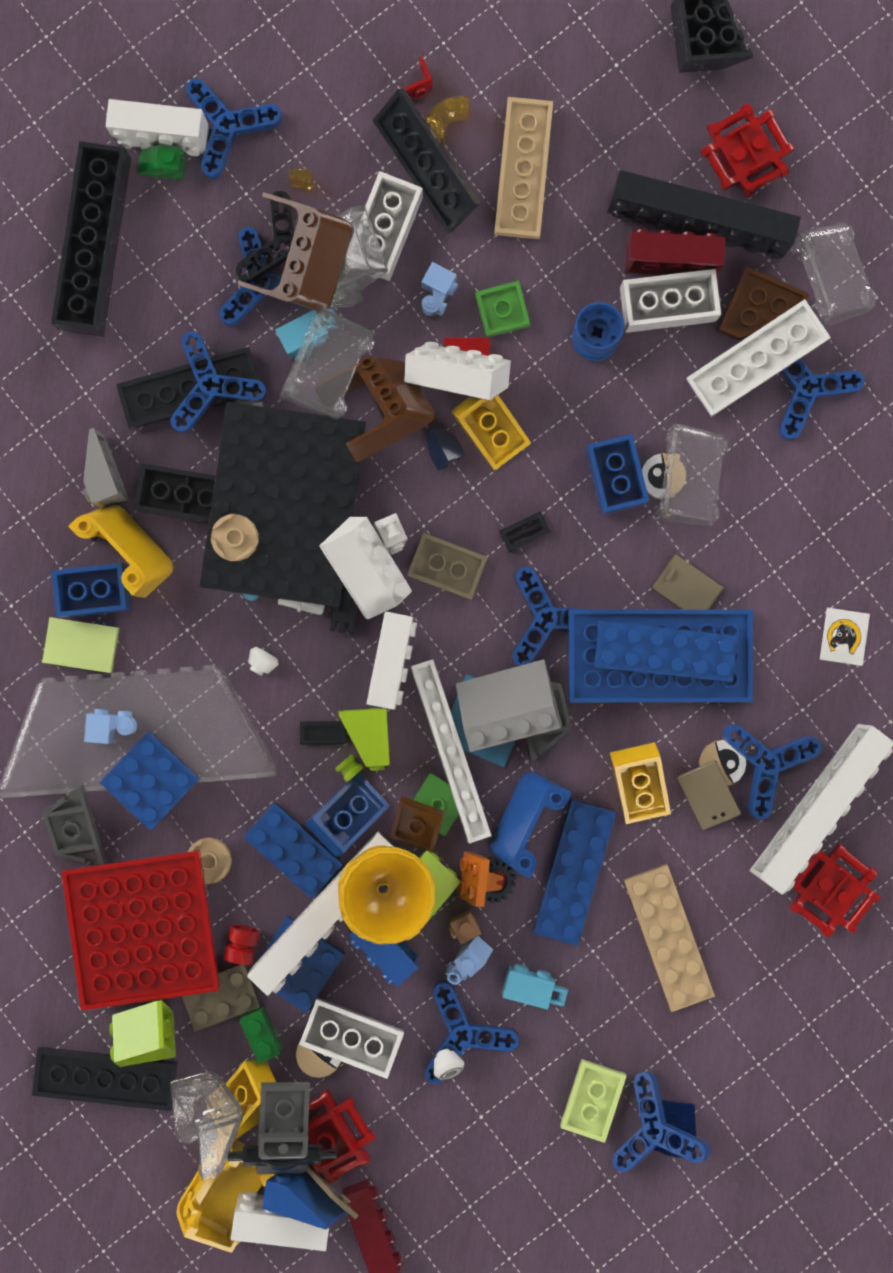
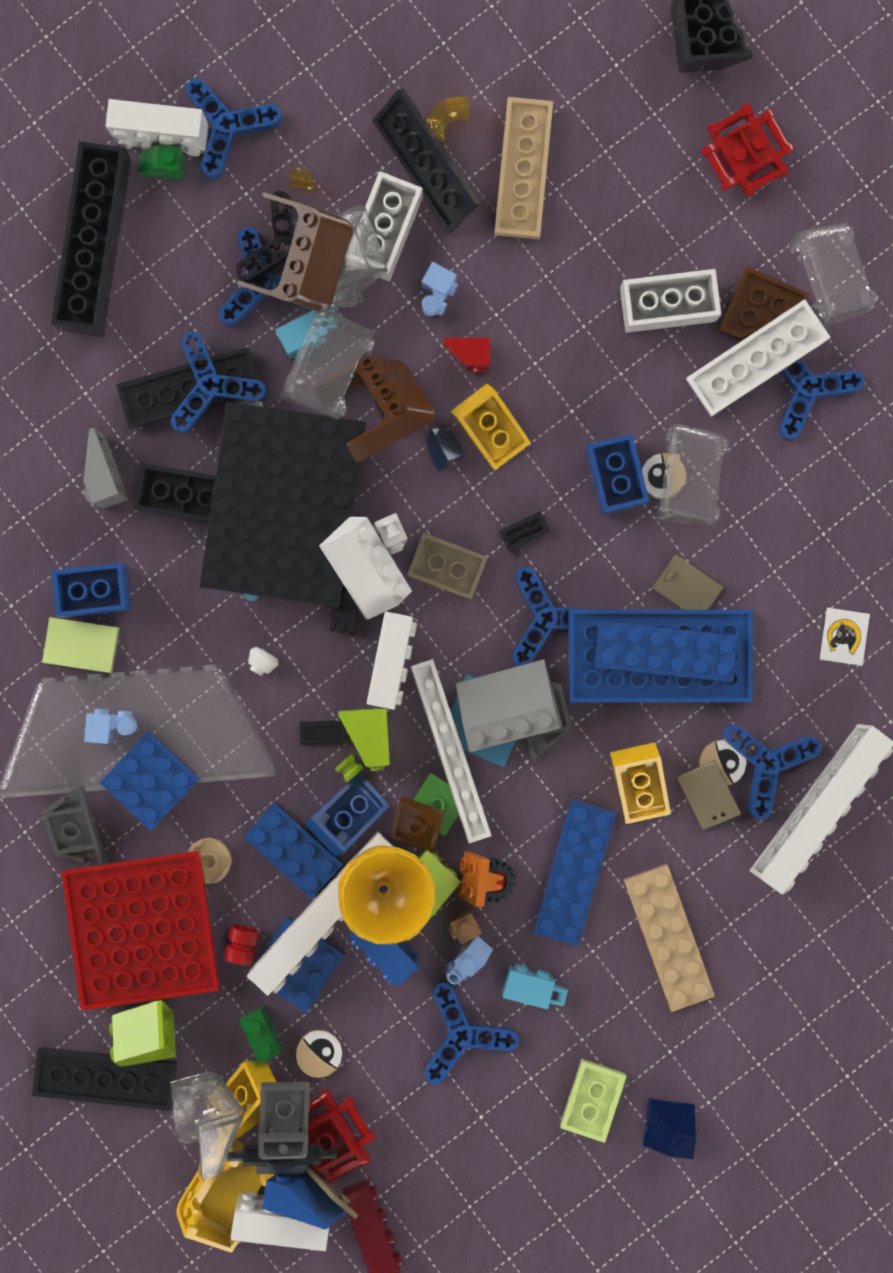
(147, 560): yellow windscreen -> none
(234, 537): tan tile -> none
(234, 998): dark tan plate -> none
(308, 607): white axle -> none
(352, 1037): white brick -> none
(421, 87): red bracket -> none
(447, 1064): white cone -> none
(457, 370): white brick -> none
(502, 309): bright green plate -> none
(520, 817): blue windscreen -> none
(601, 320): blue wheel -> none
(665, 1134): blue piece -> none
(673, 253): dark red brick -> none
(703, 213): black brick -> none
(834, 890): red brick -> none

